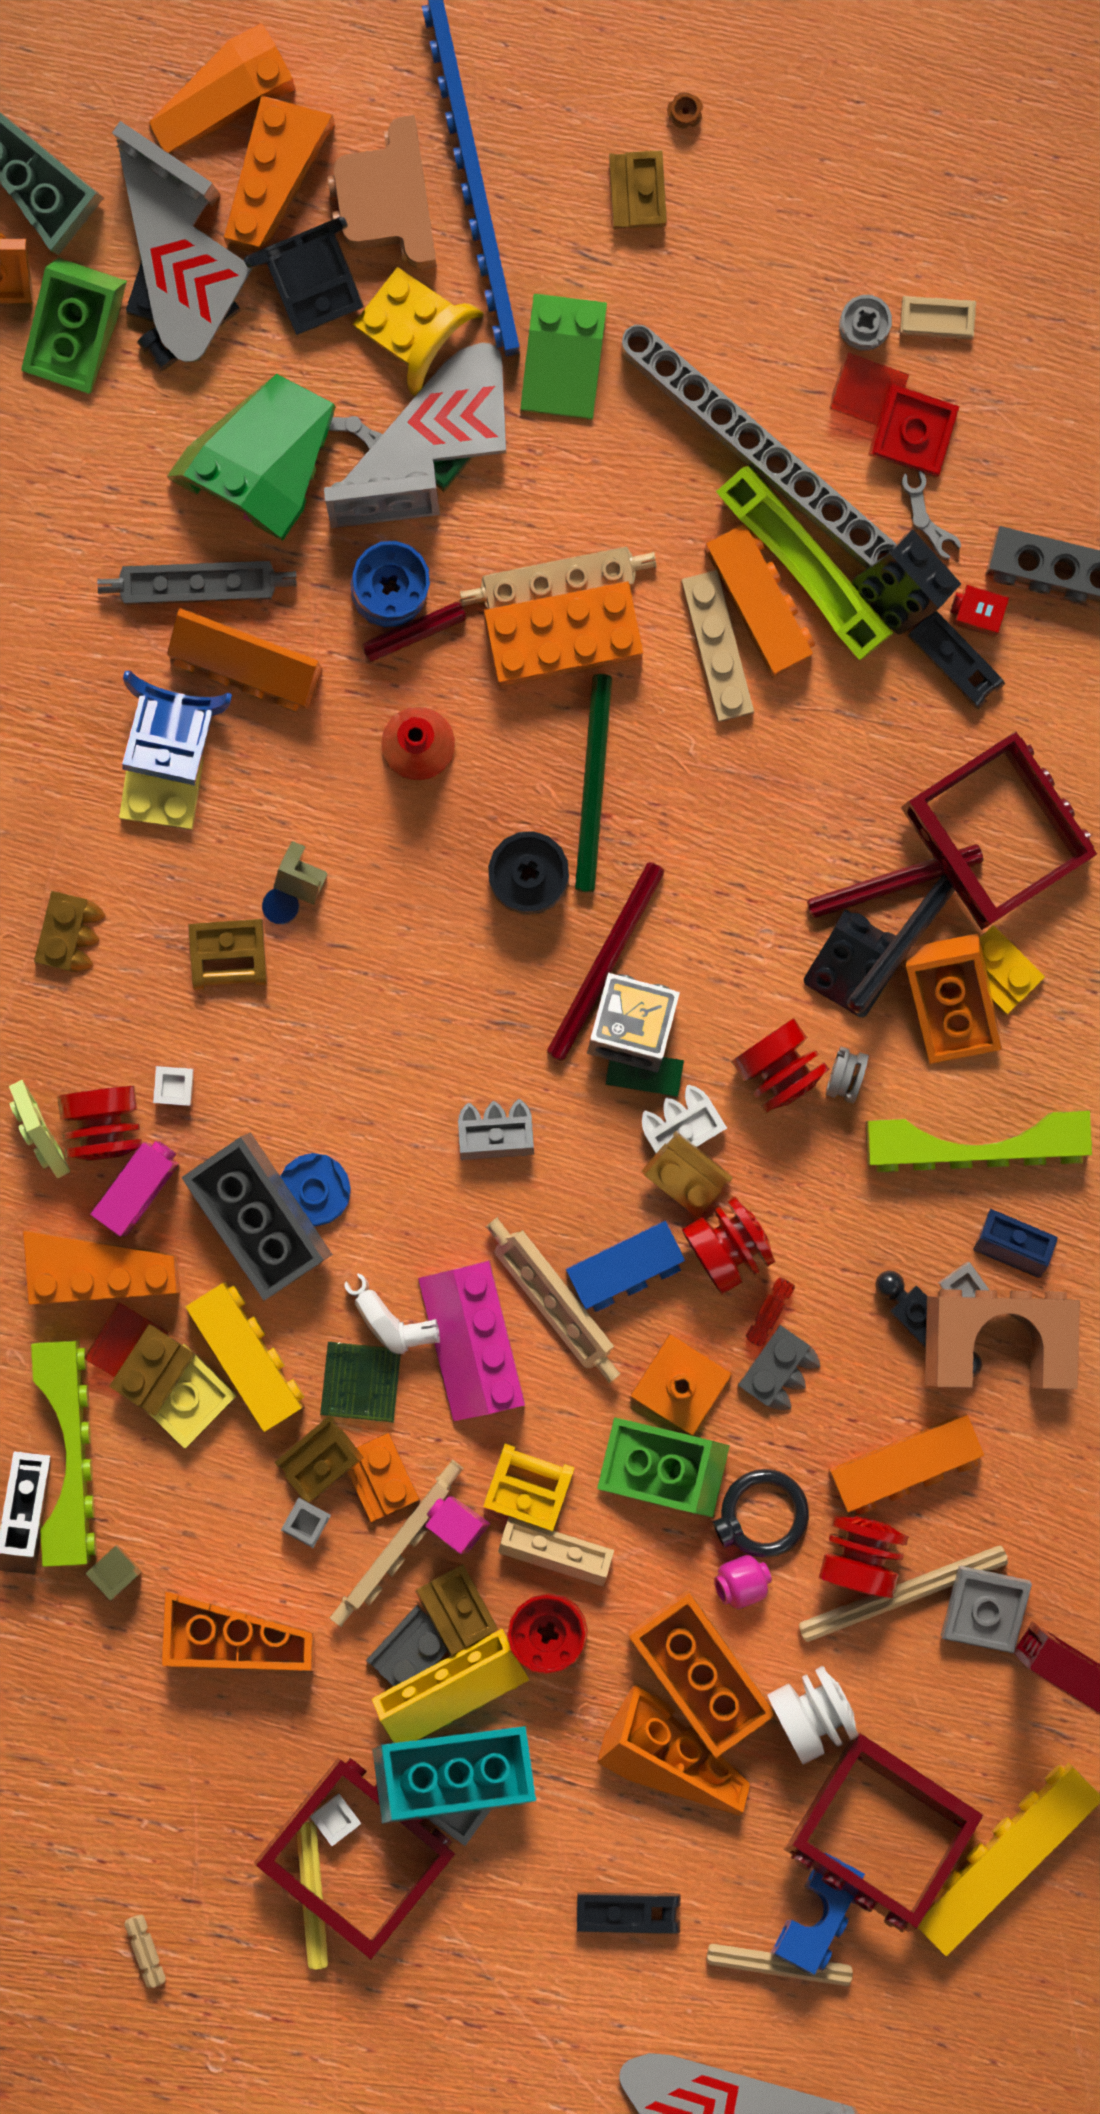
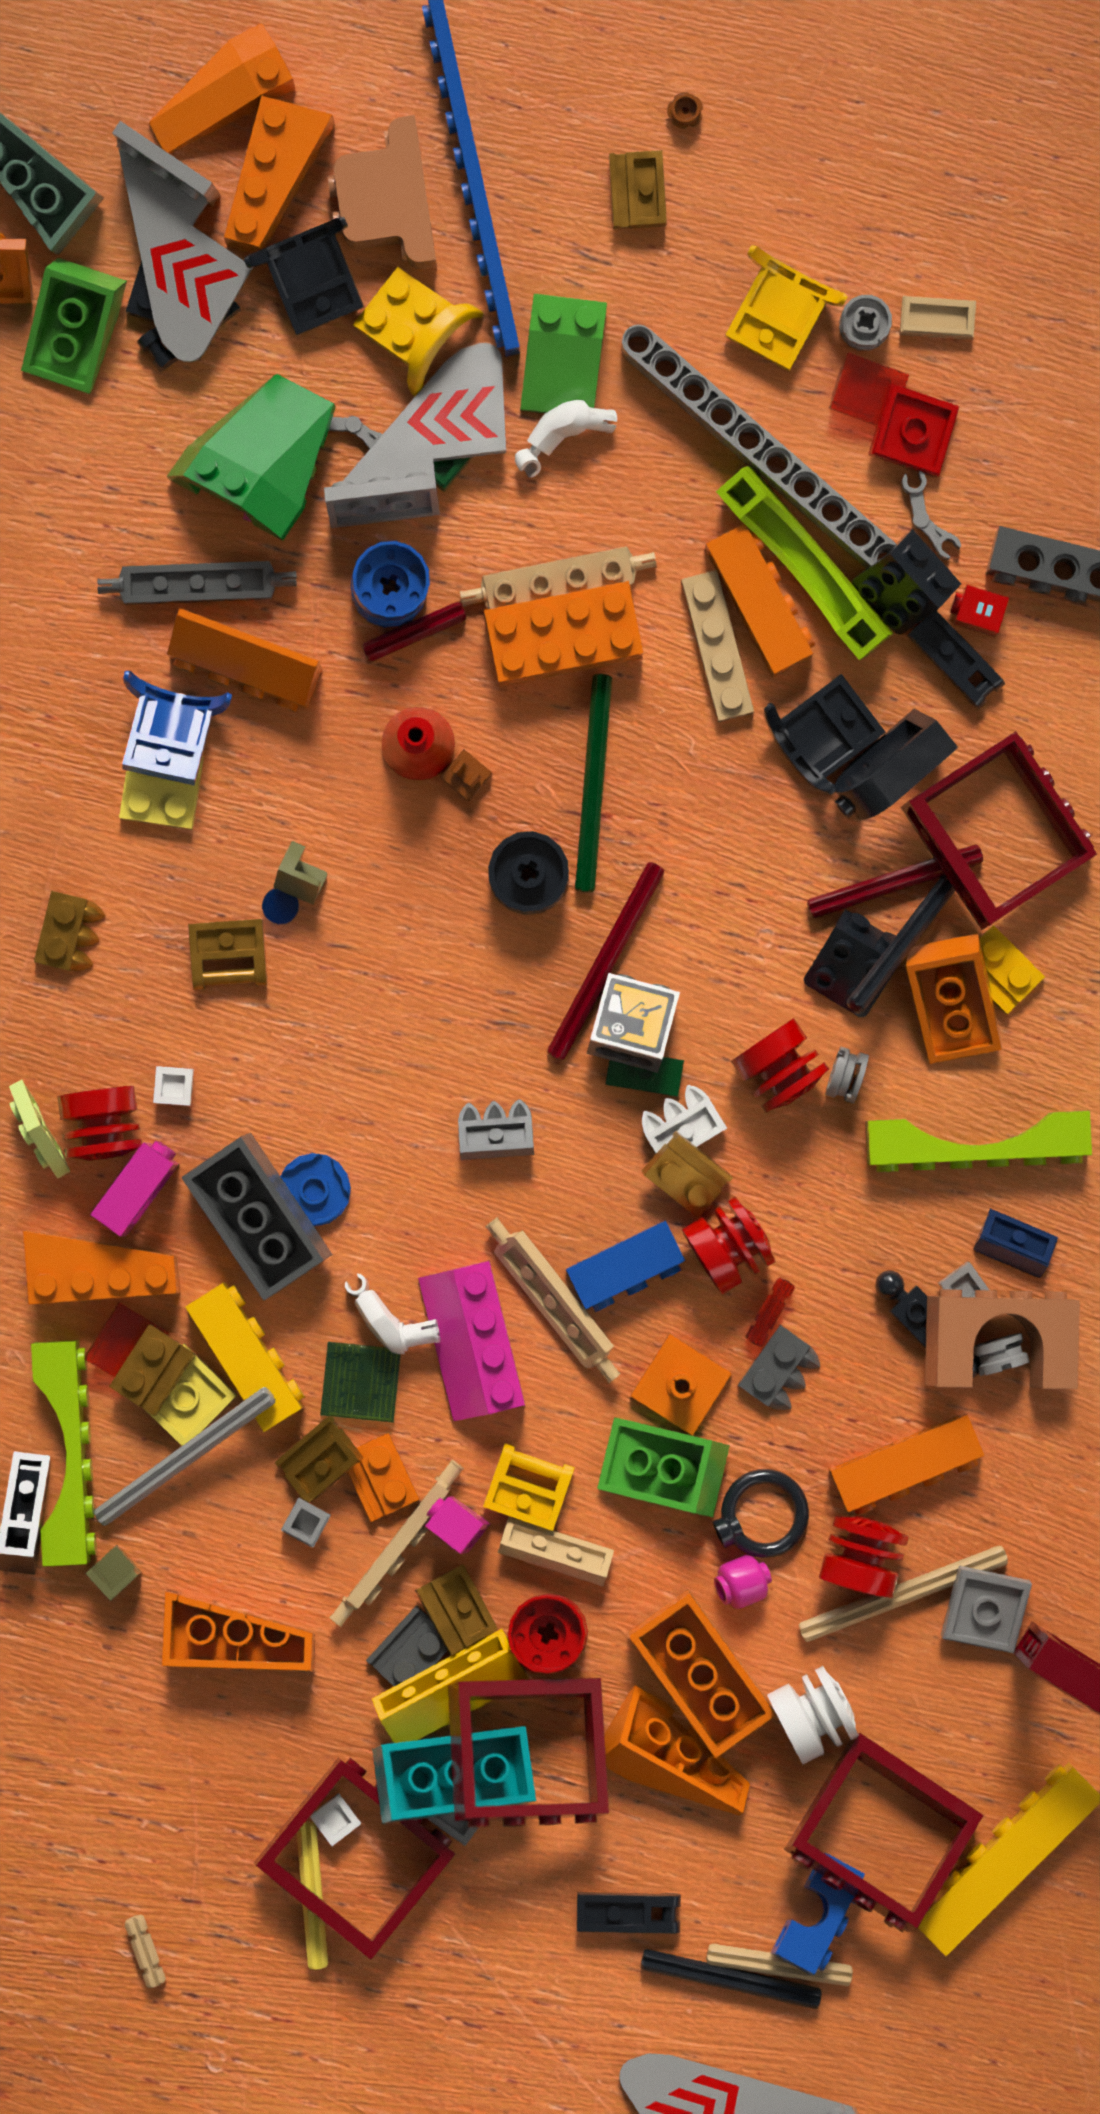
(184, 1456): none -> light grey axle
(462, 1751): none -> dark red window
(466, 775): none -> dark orange tile
(561, 422): none -> white arm
(731, 1979): none -> black axle
(779, 310): none -> yellow piece
(824, 732): none -> black piece
(892, 766): none -> black window
(1000, 1354): none -> light grey wheel

